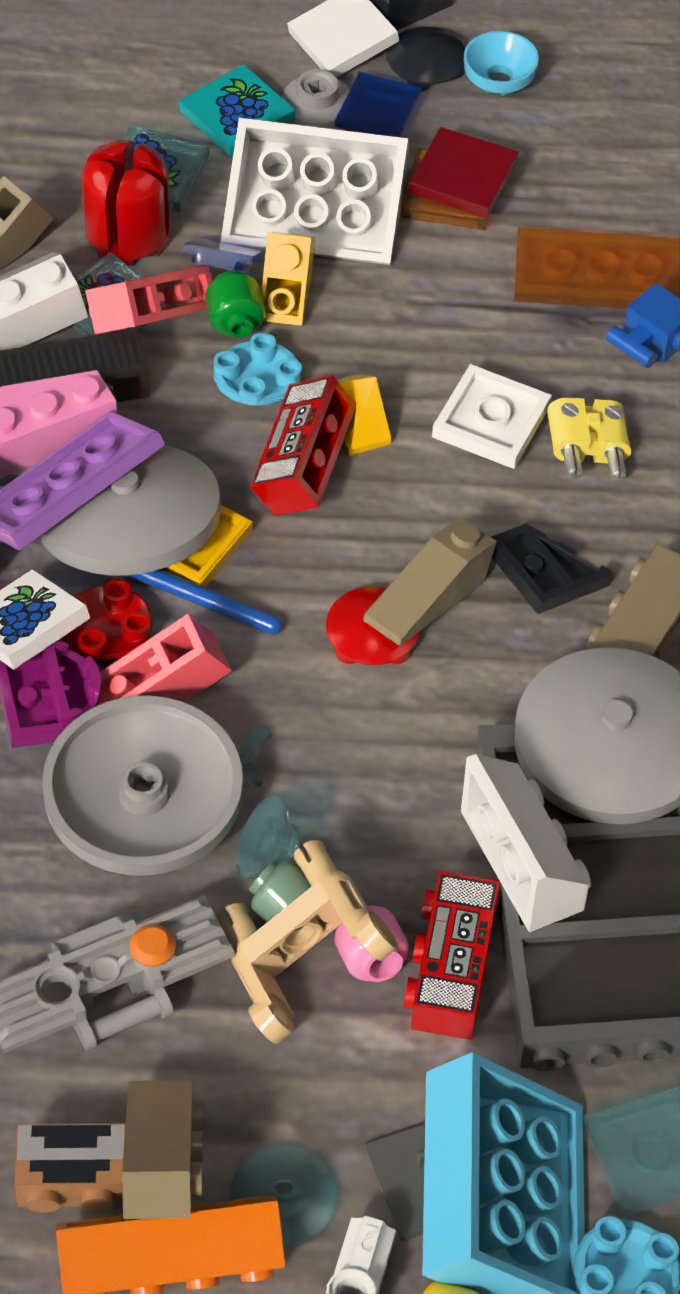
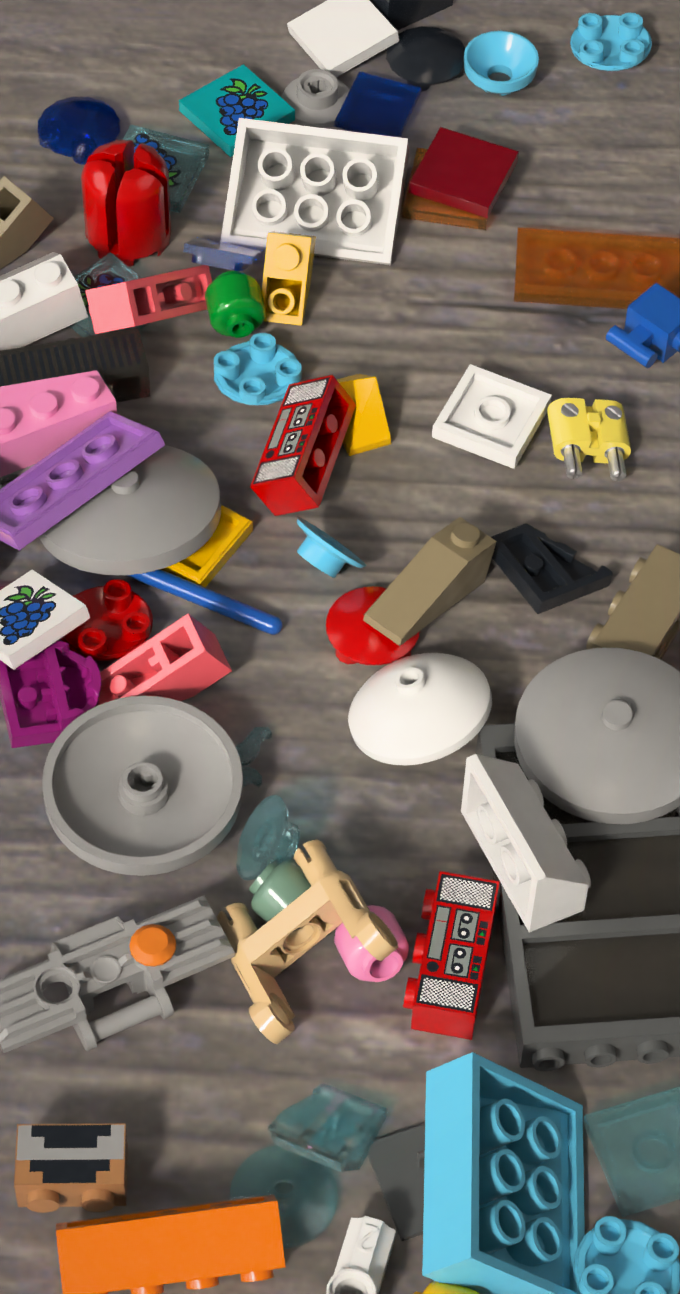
(77, 127): none -> clear blue dish
(162, 1149): dark tan brick -> none
(325, 551): none -> medium azure piece
(329, 1128): none -> clear light blue slope
(420, 709): none -> white dish
(611, 41): none -> medium azure dish

